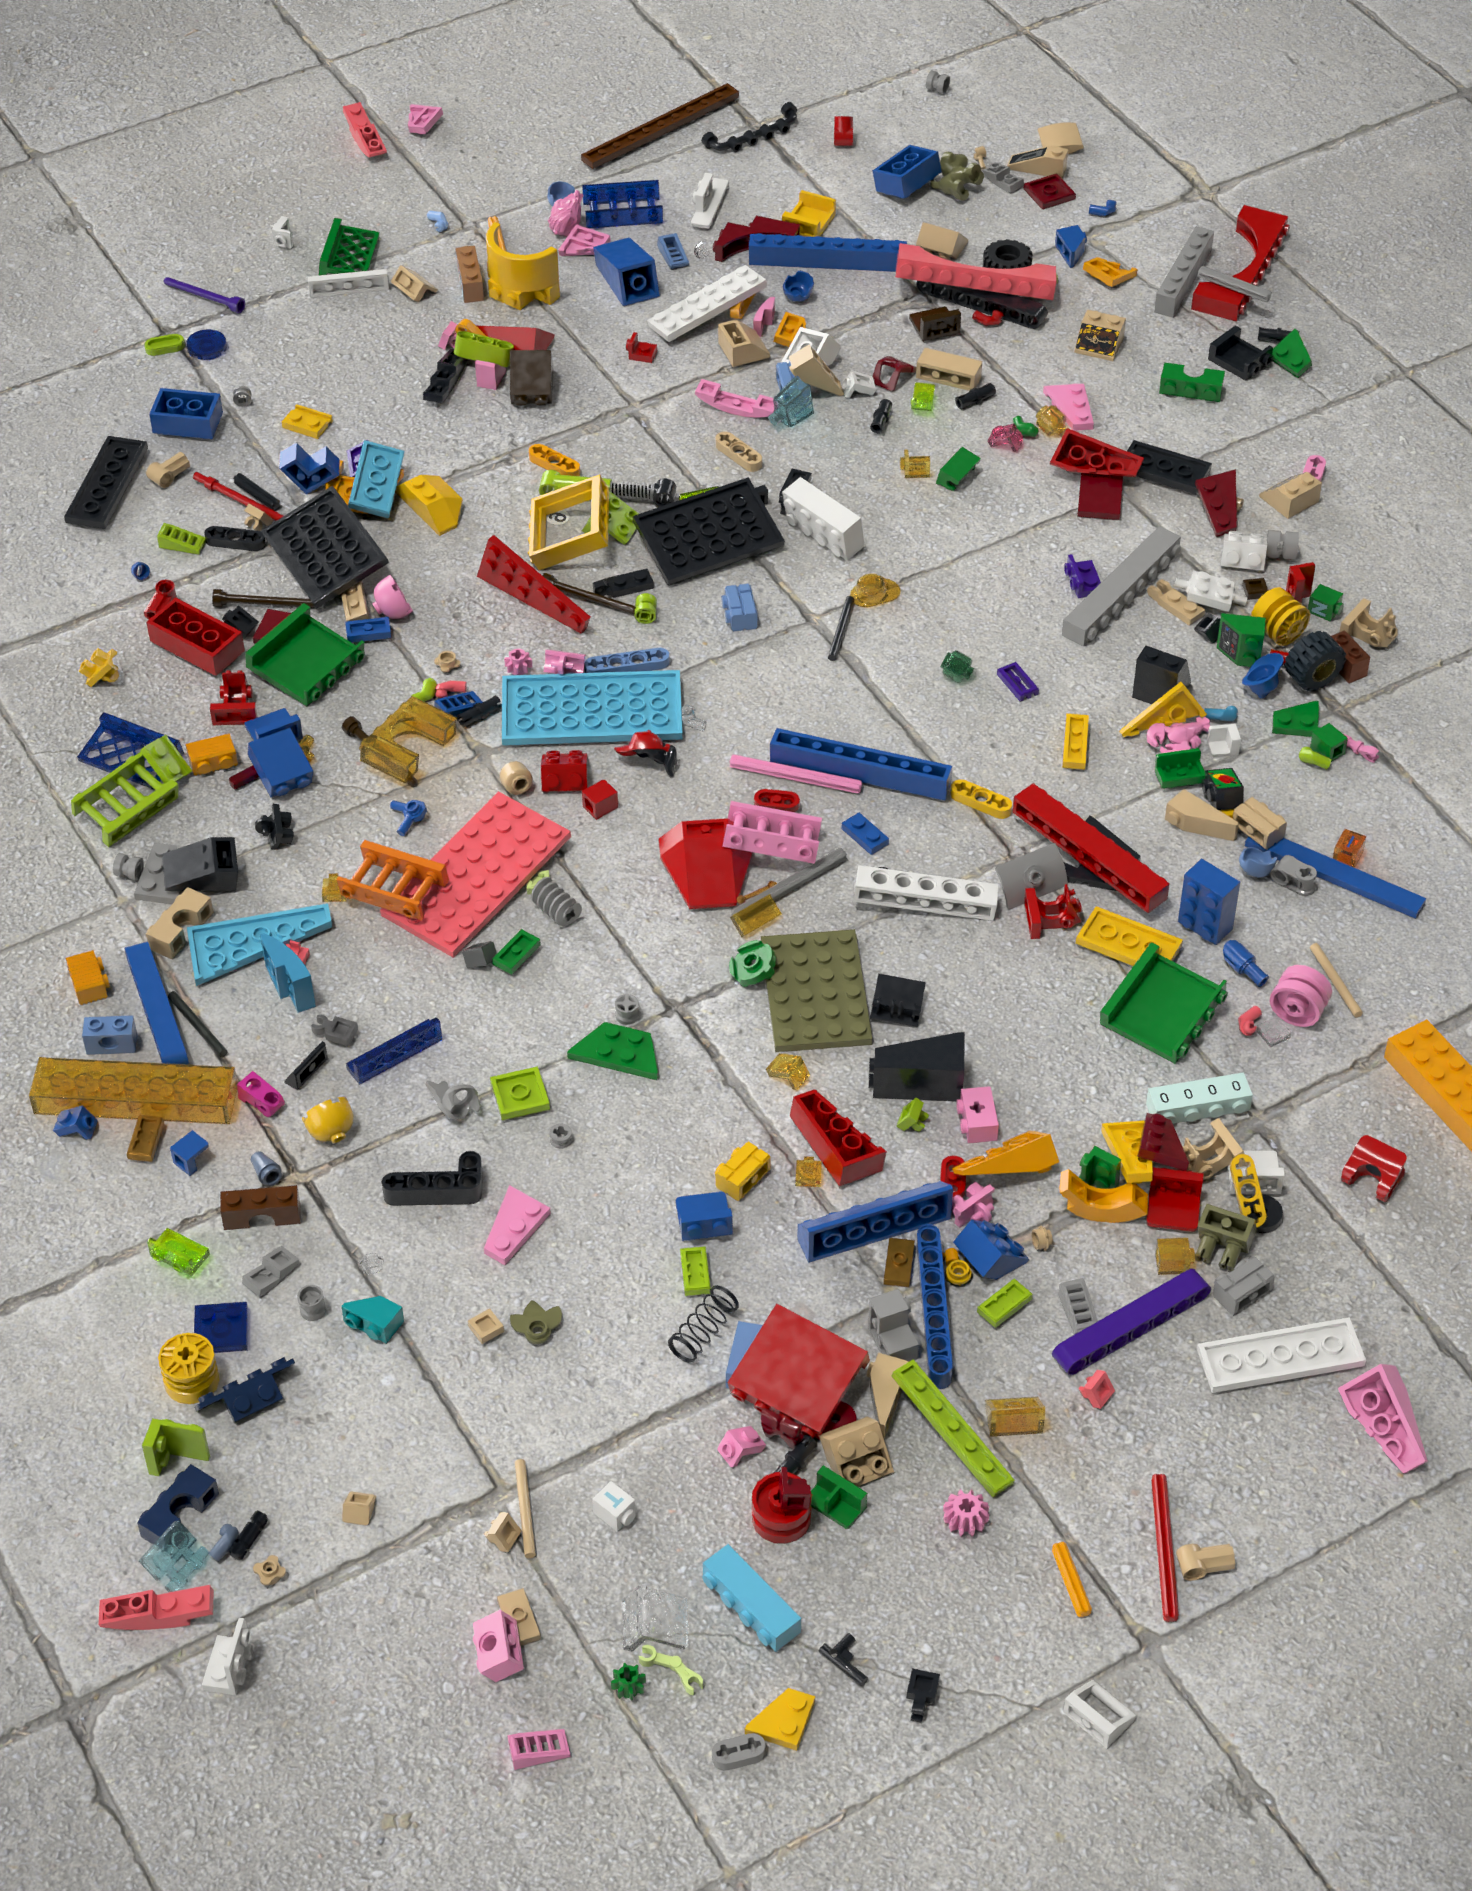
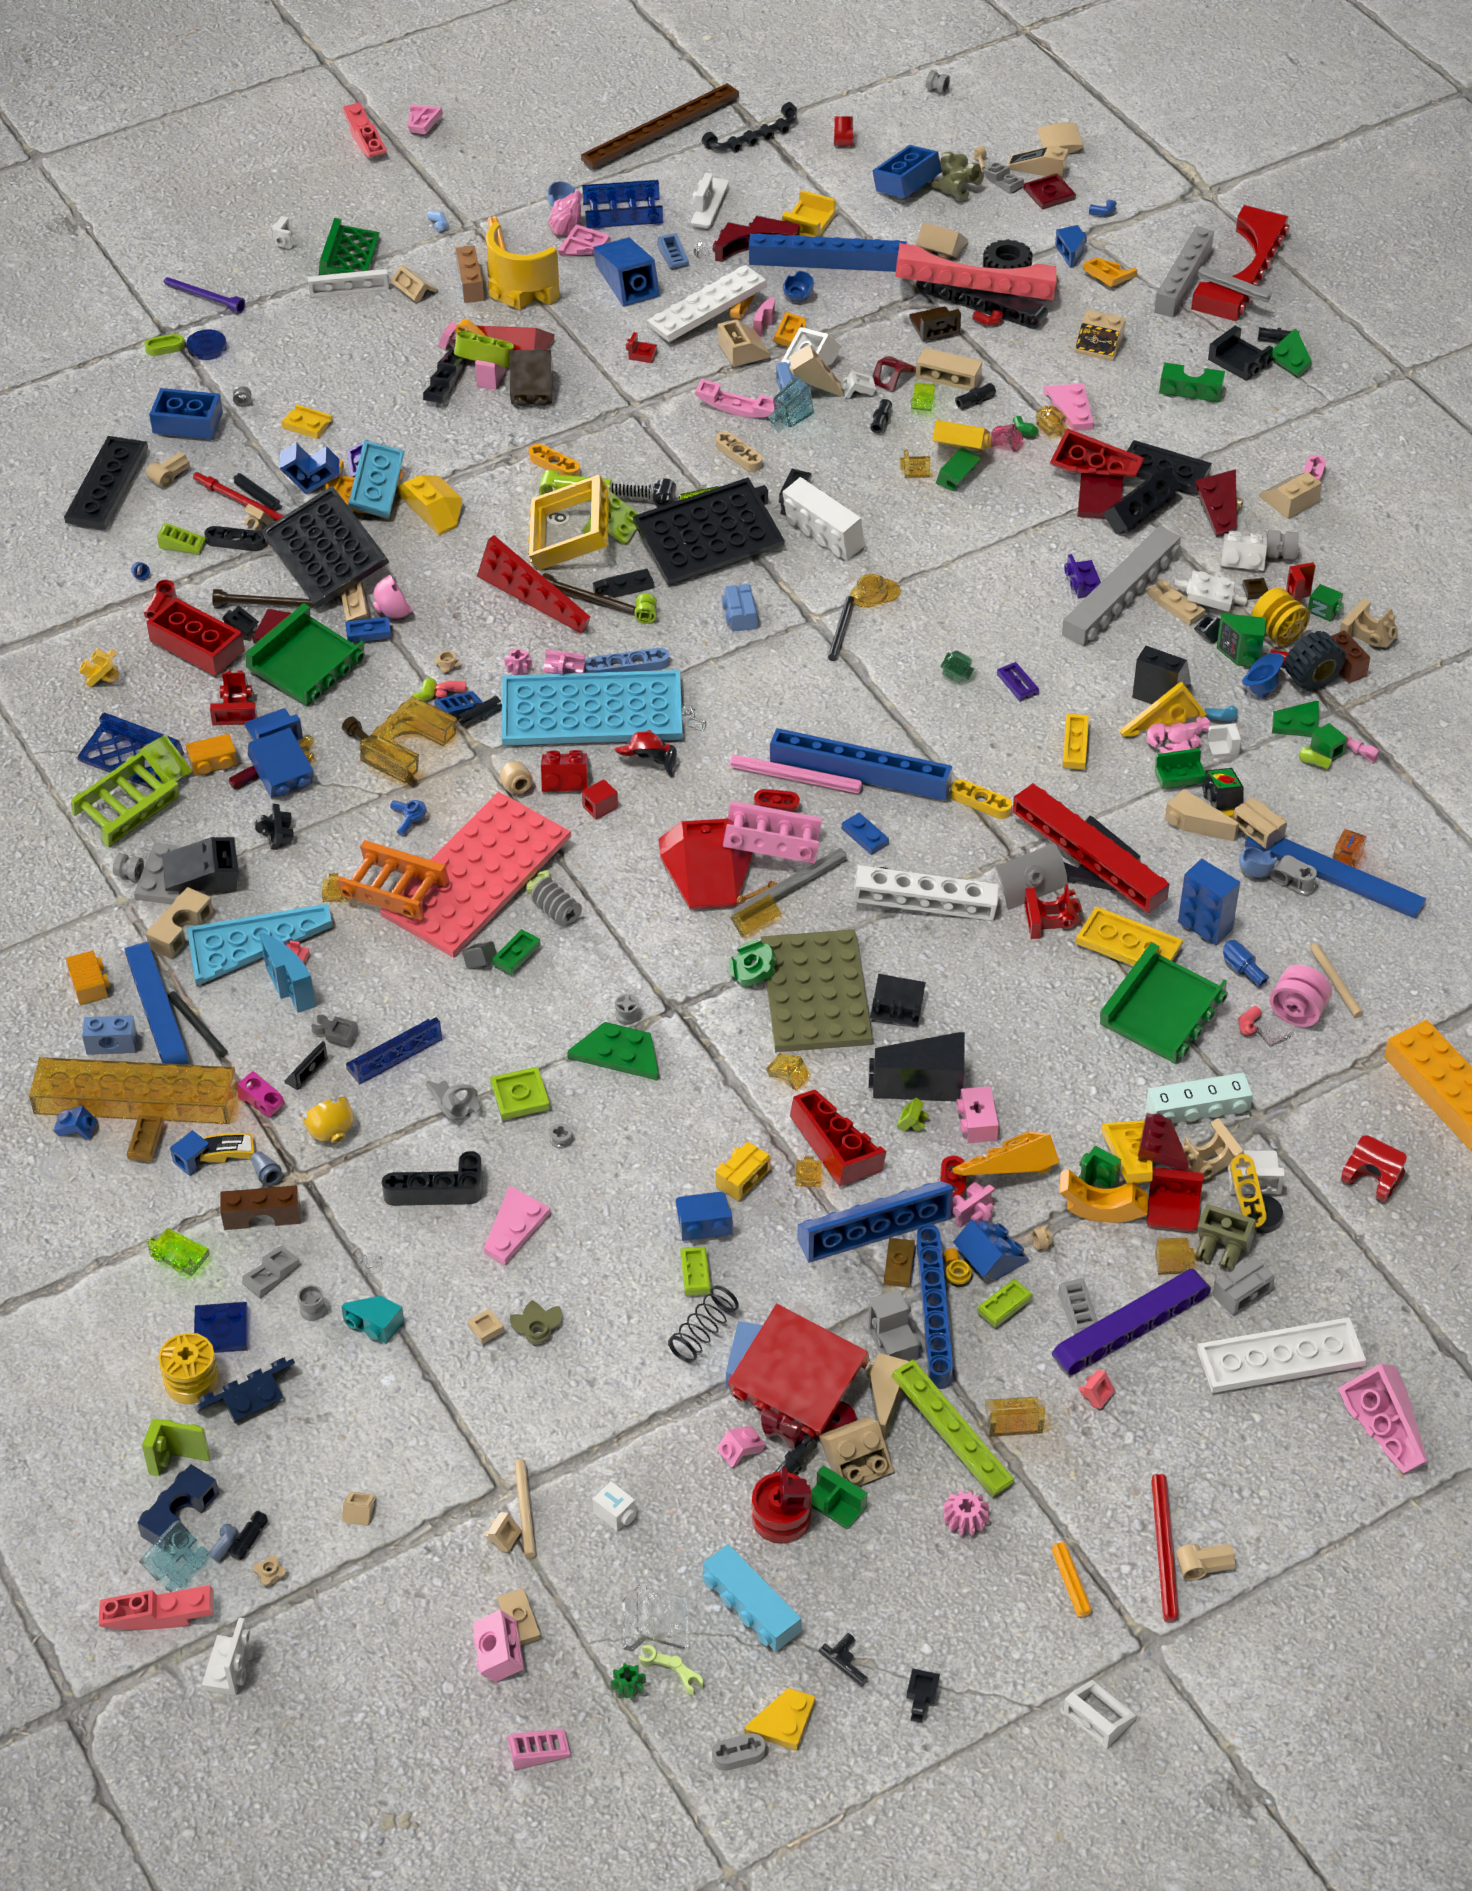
(228, 1145): none -> slope
(961, 436): none -> yellow brick
(1142, 500): none -> black brick

